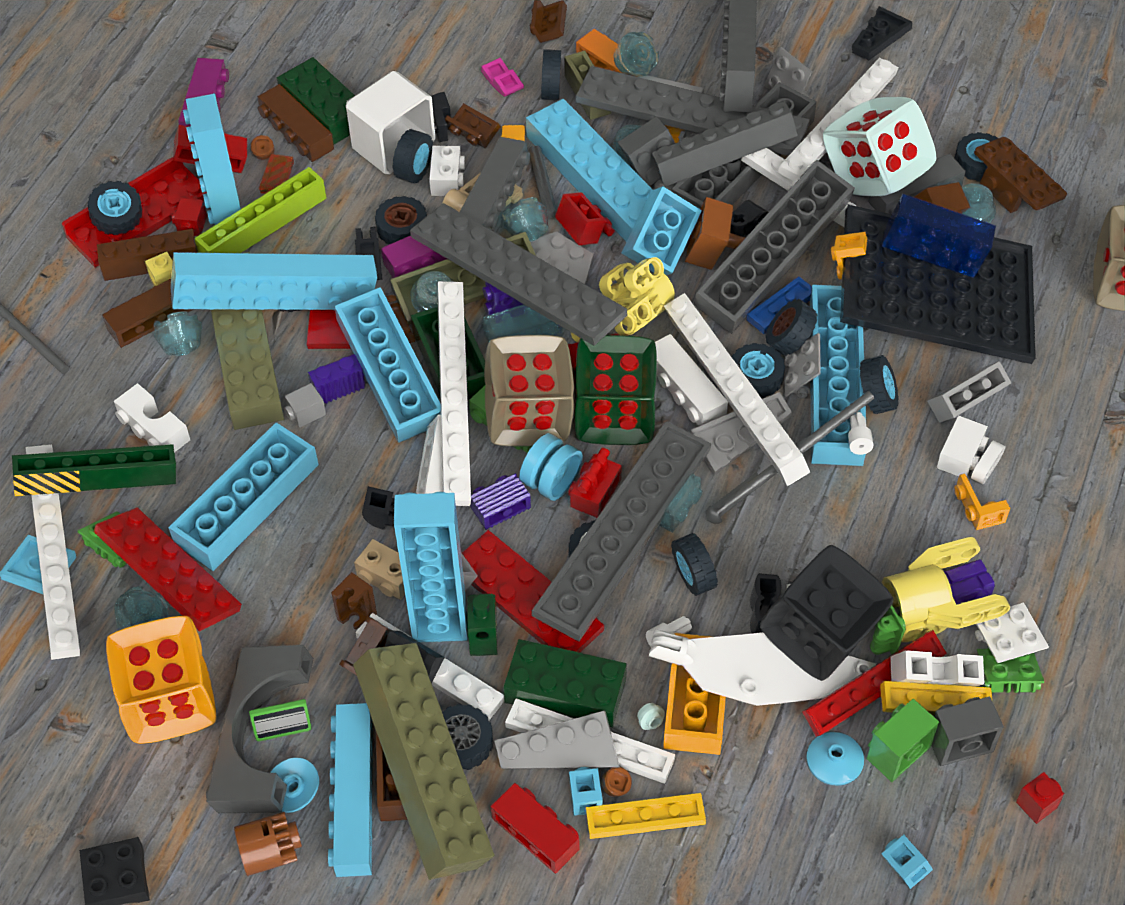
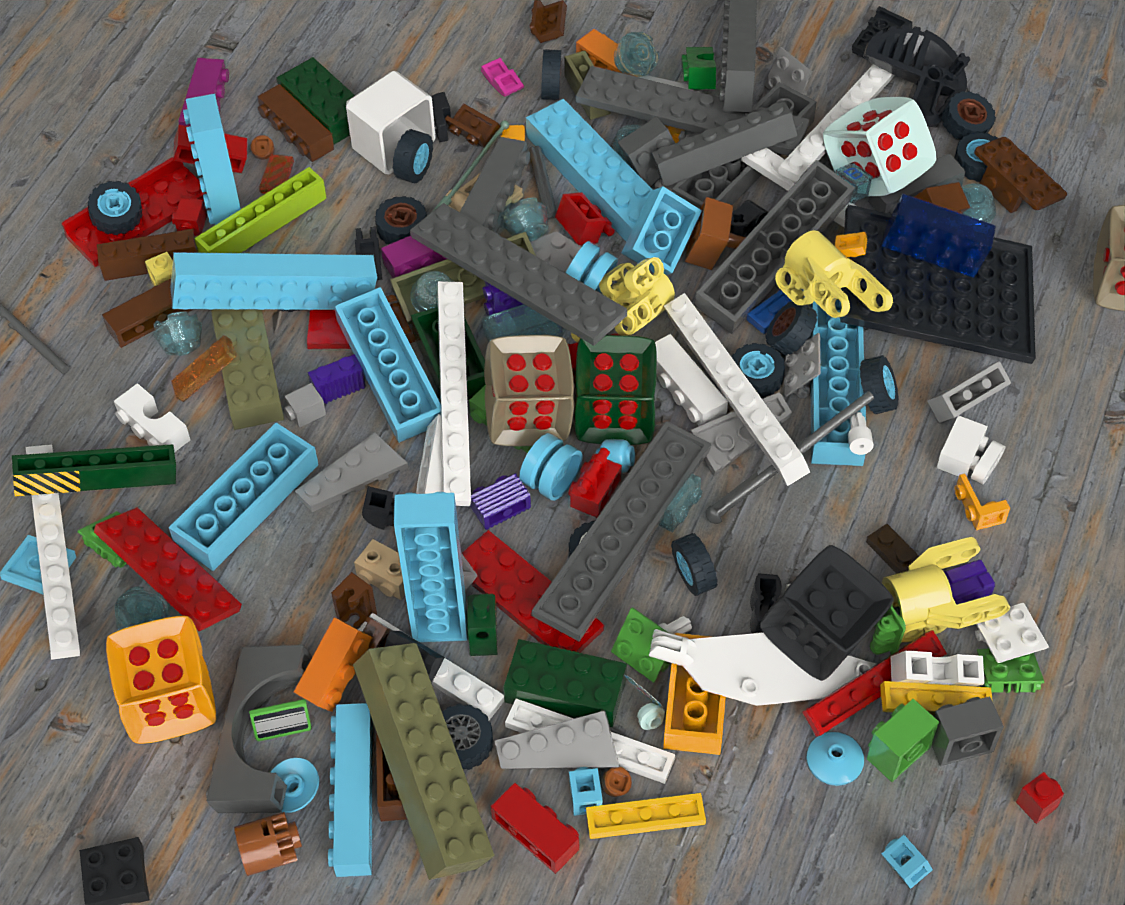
(203, 368): none -> clear orange plate
(332, 665): none -> orange brick
(358, 467): none -> light grey wing
(446, 169): white brick -> none
(447, 199): none -> sand green piece
(589, 268): none -> medium azure wheel
(620, 452): none -> medium azure head
(635, 644): none -> bright green hinge
(643, 691): none -> sticker
(699, 68): none -> green arch
(823, 272): none -> light yellow piece
(857, 178): none -> clear light blue brick
(892, 549): none -> dark brown plate
(923, 61): none -> black piece
(968, 114): none -> black wheel

